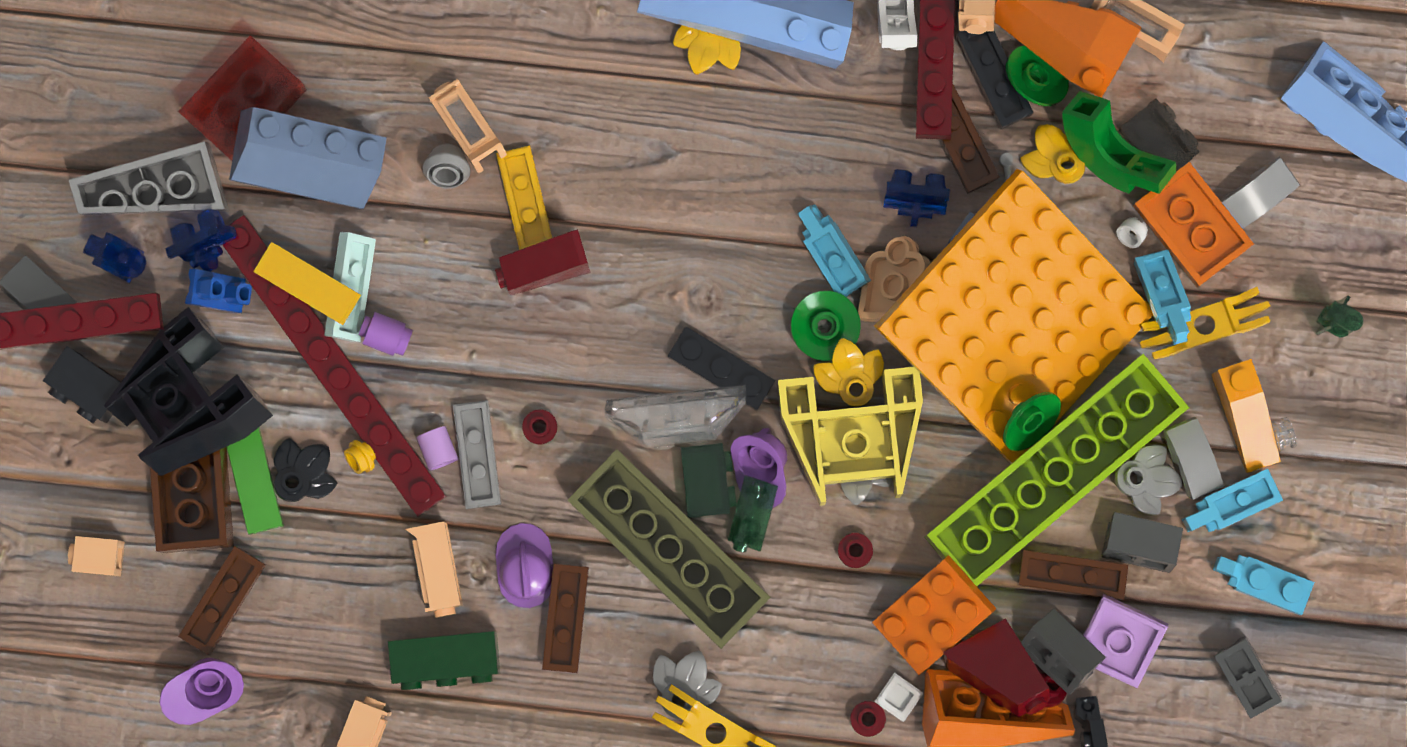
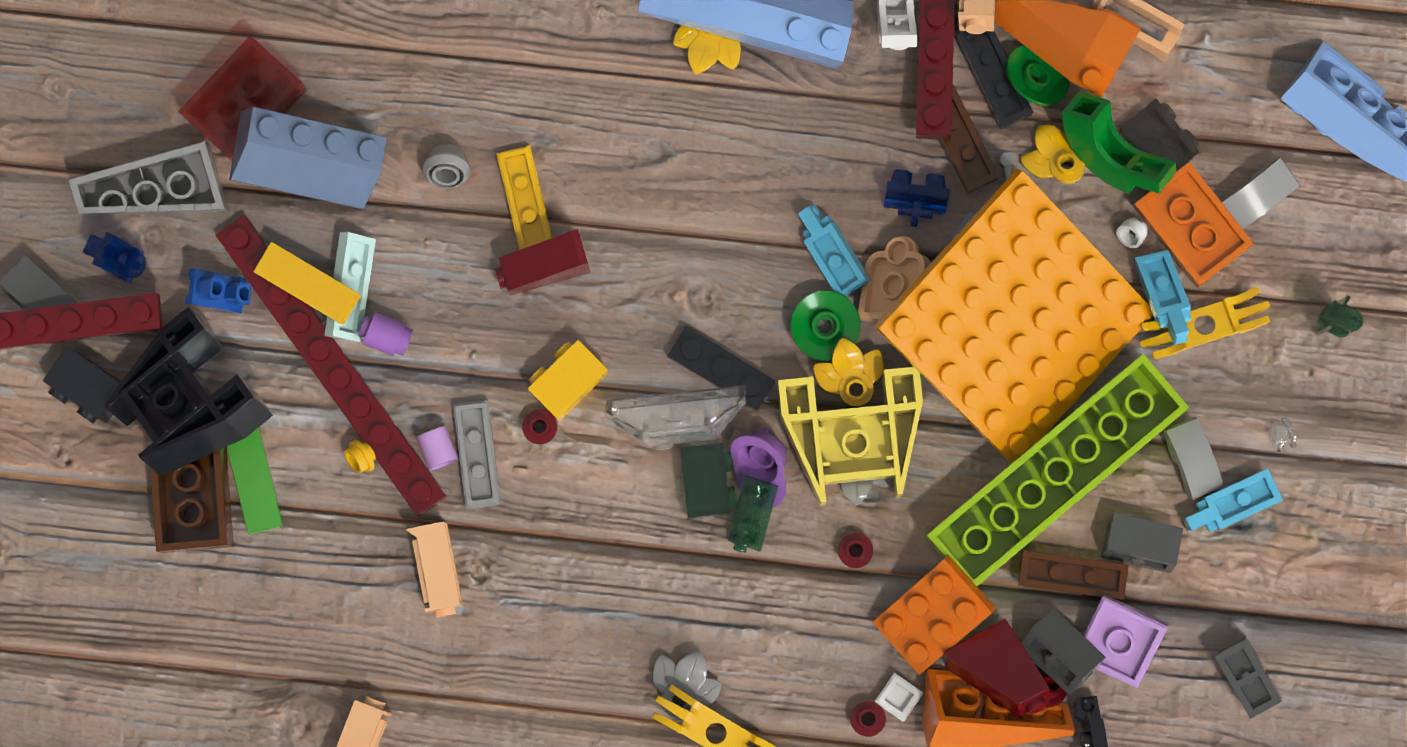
(96, 556): light nougat brick -> none
(201, 691): medium lavender piece -> none
(203, 246): clear blue hips -> none
(222, 600): reddish brown plate -> none
(306, 467): black plate -> none
(444, 659): dark green brick -> none
(465, 123): light nougat window -> none
(524, 565): medium lavender piece -> none
(565, 618): reddish brown plate -> none
(567, 379): none -> yellow brick
(669, 549): olive brick -> none
(1031, 421): green dish -> none
(1153, 479): light grey plate -> none
(1247, 414): light orange slope -> none
(1266, 582): medium azure hinge -> none

